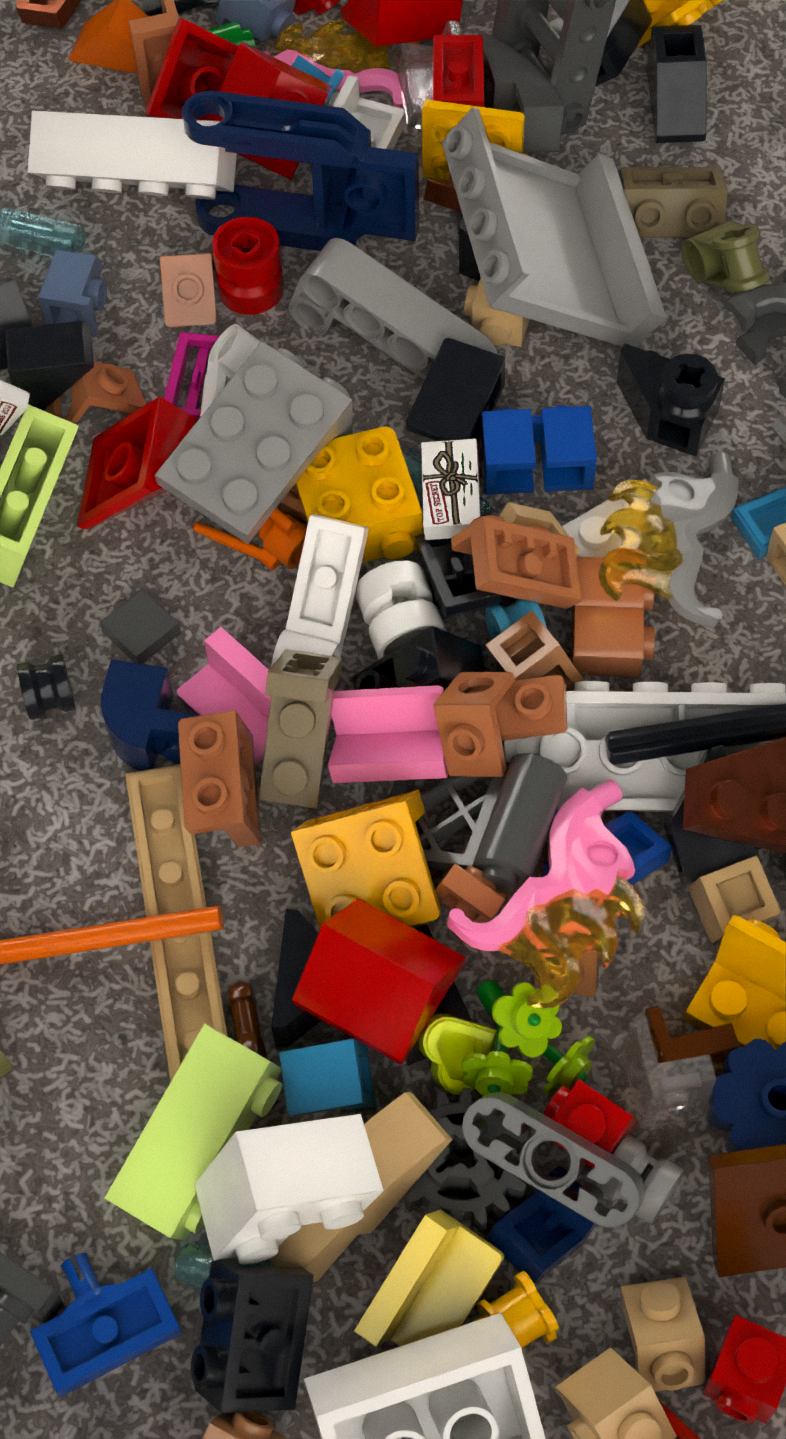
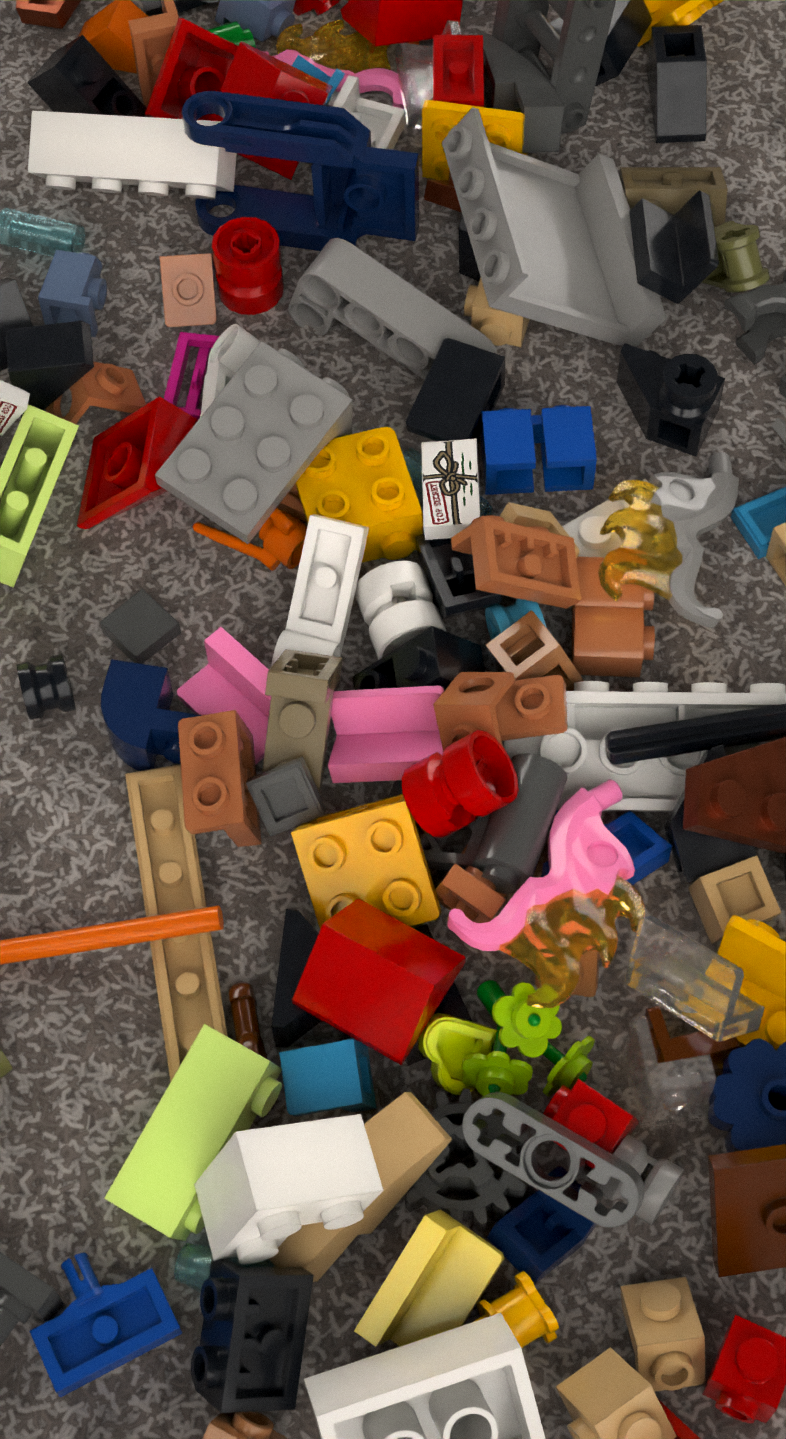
(83, 82): none -> black slope
(286, 796): none -> dark grey tile
(459, 785): none -> red wheel
(676, 249): none -> black panel
(690, 981): none -> clear panel

